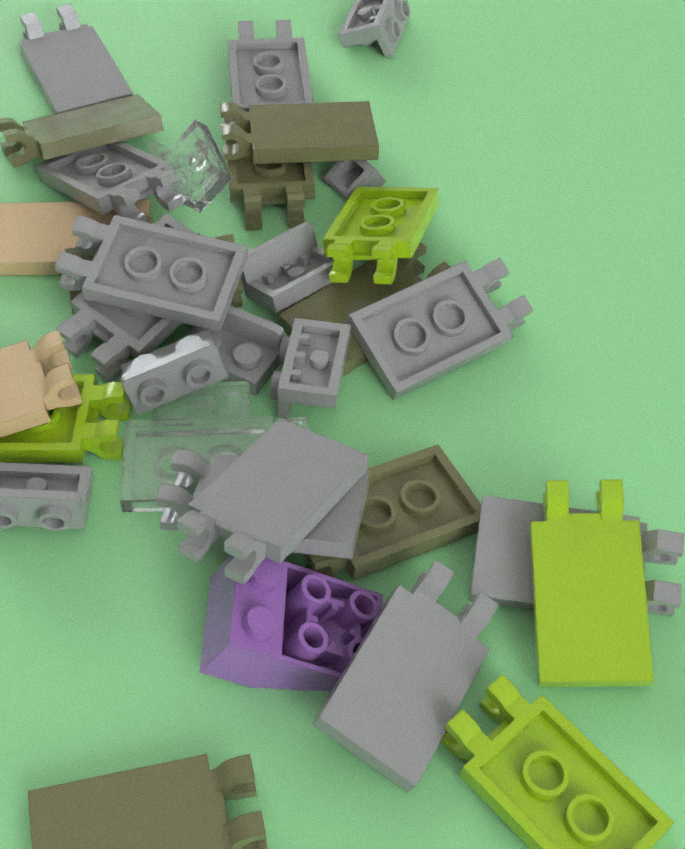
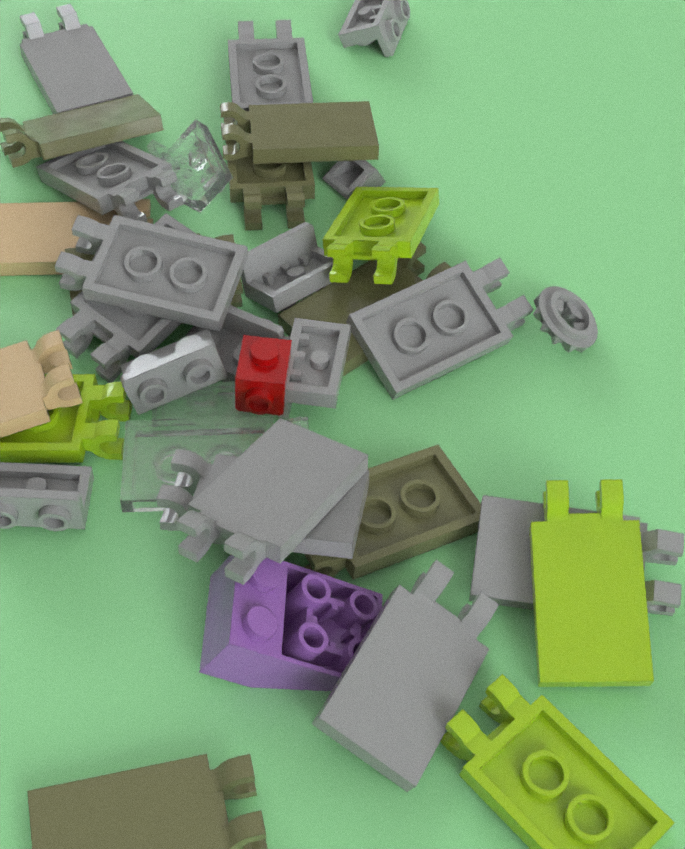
(262, 375): none -> red bracket
(566, 318): none -> light grey gear

